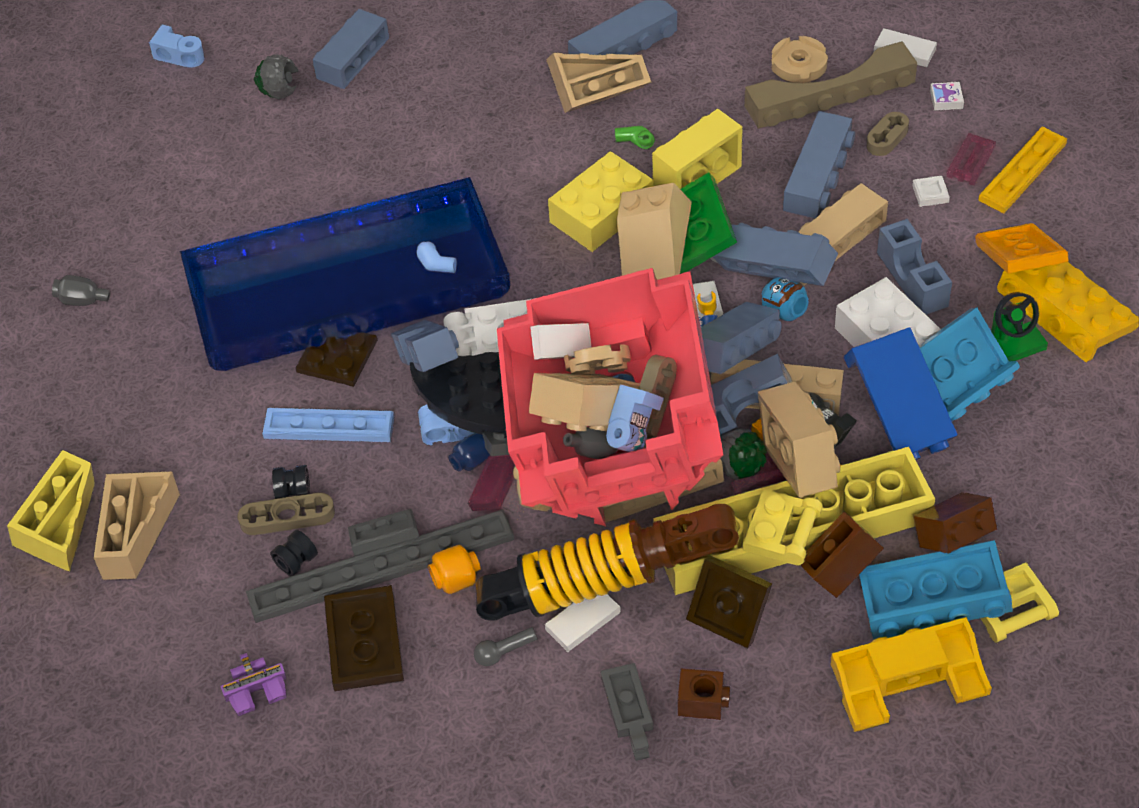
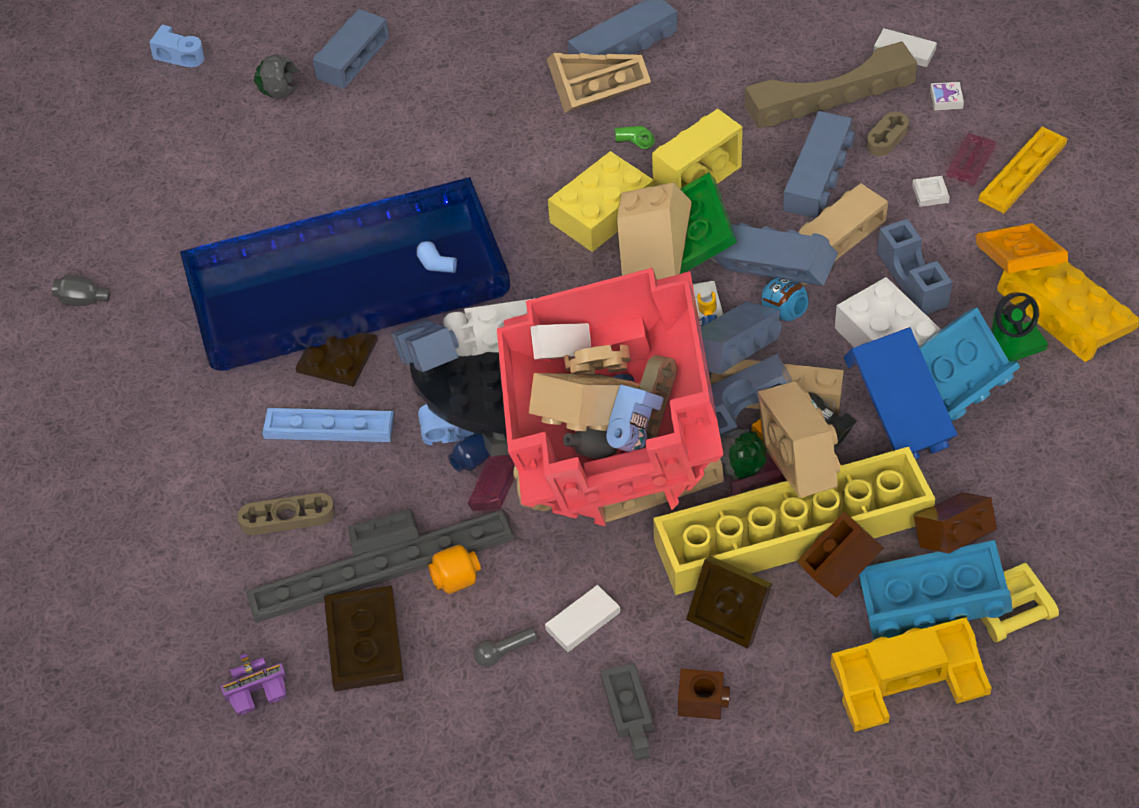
(55, 512): light yellow wedge -> none
(131, 520): tan wedge -> none
(291, 481): black wheel -> none
(293, 553): black wheel -> none
(603, 563): piece -> none
(772, 521): light yellow plate -> none
(796, 71): tan plate -> none

